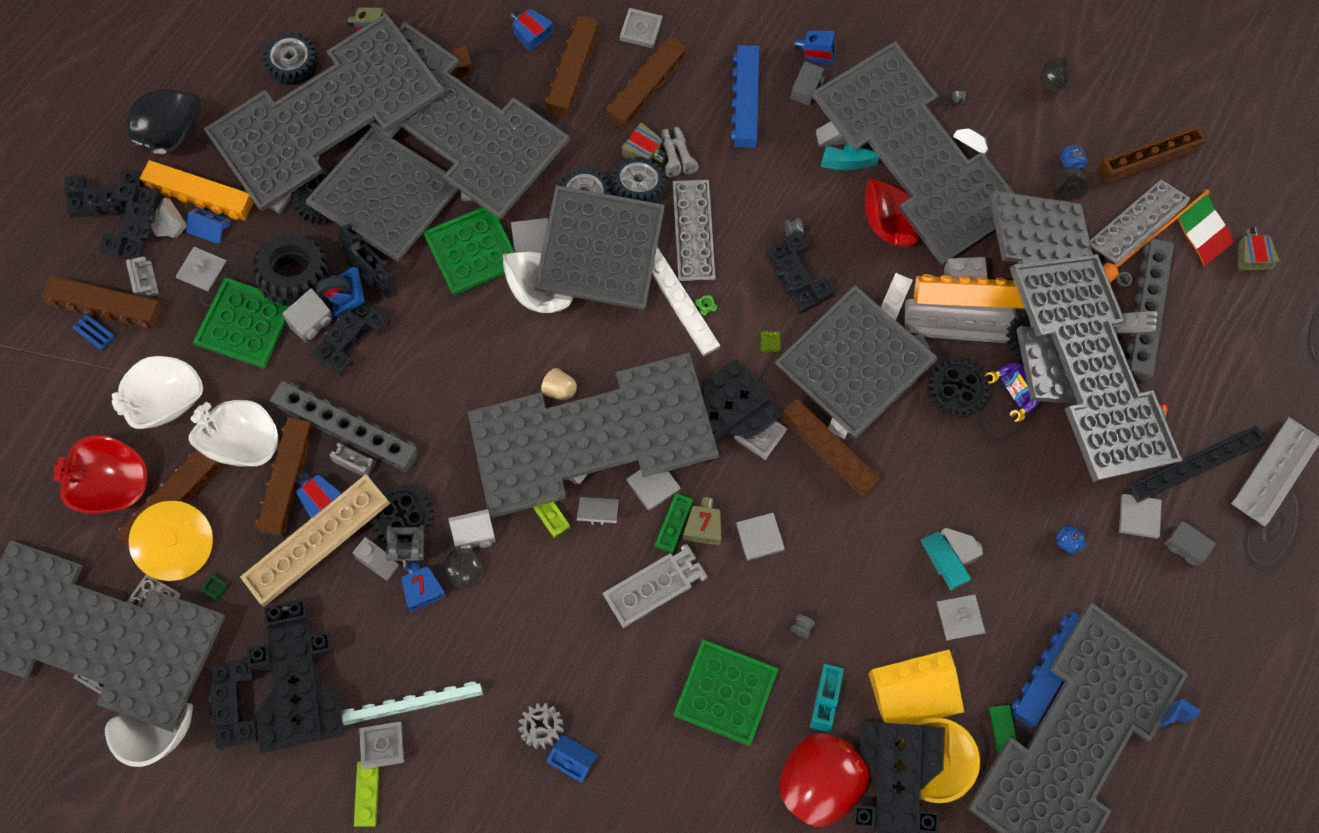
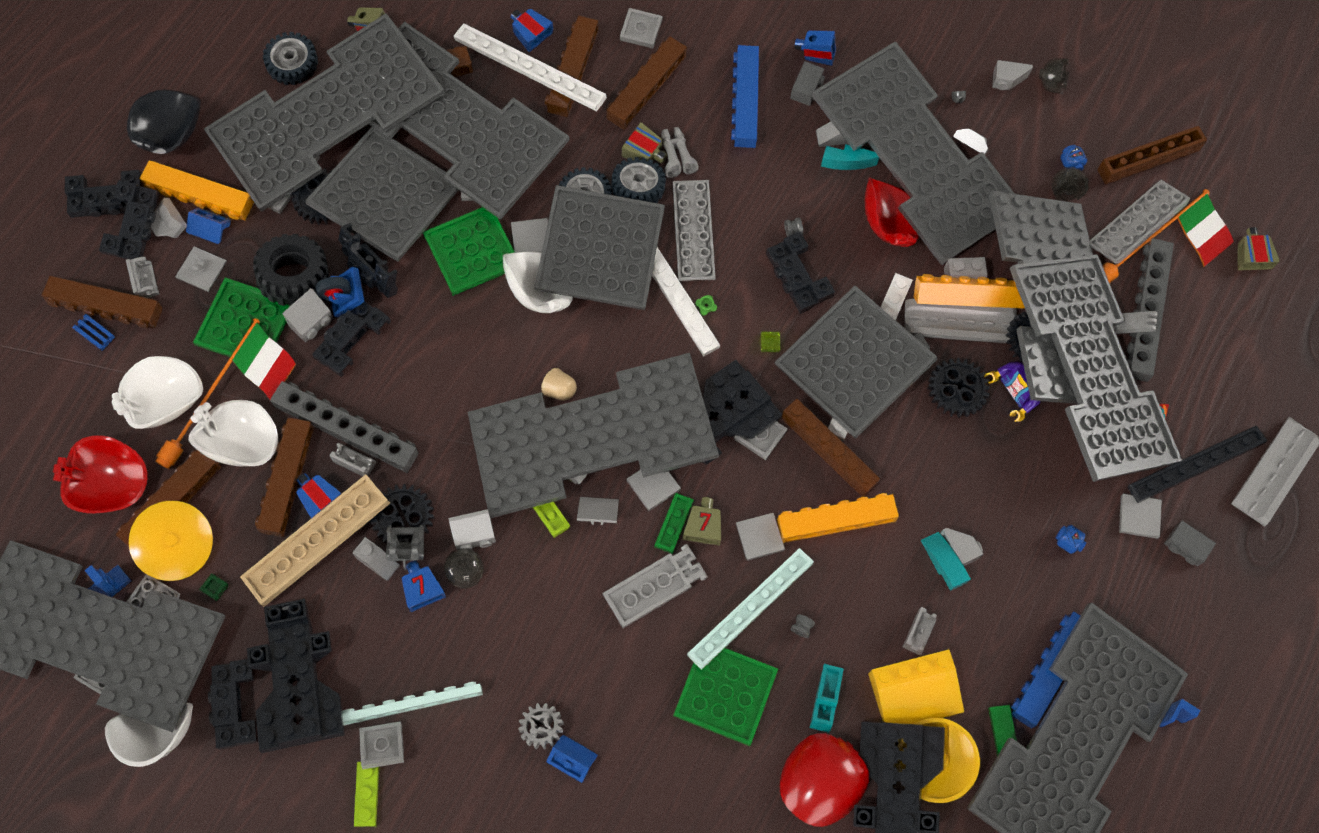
(108, 583): none -> blue bracket
(260, 361): none -> flag
(530, 67): none -> white plate
(750, 609): none -> light aqua plate
(837, 518): none -> light orange brick
(920, 631): none -> light grey hinge
(960, 617): light grey piece -> none
(1009, 74): none -> light grey slope
(1127, 278): dark grey hinge -> none

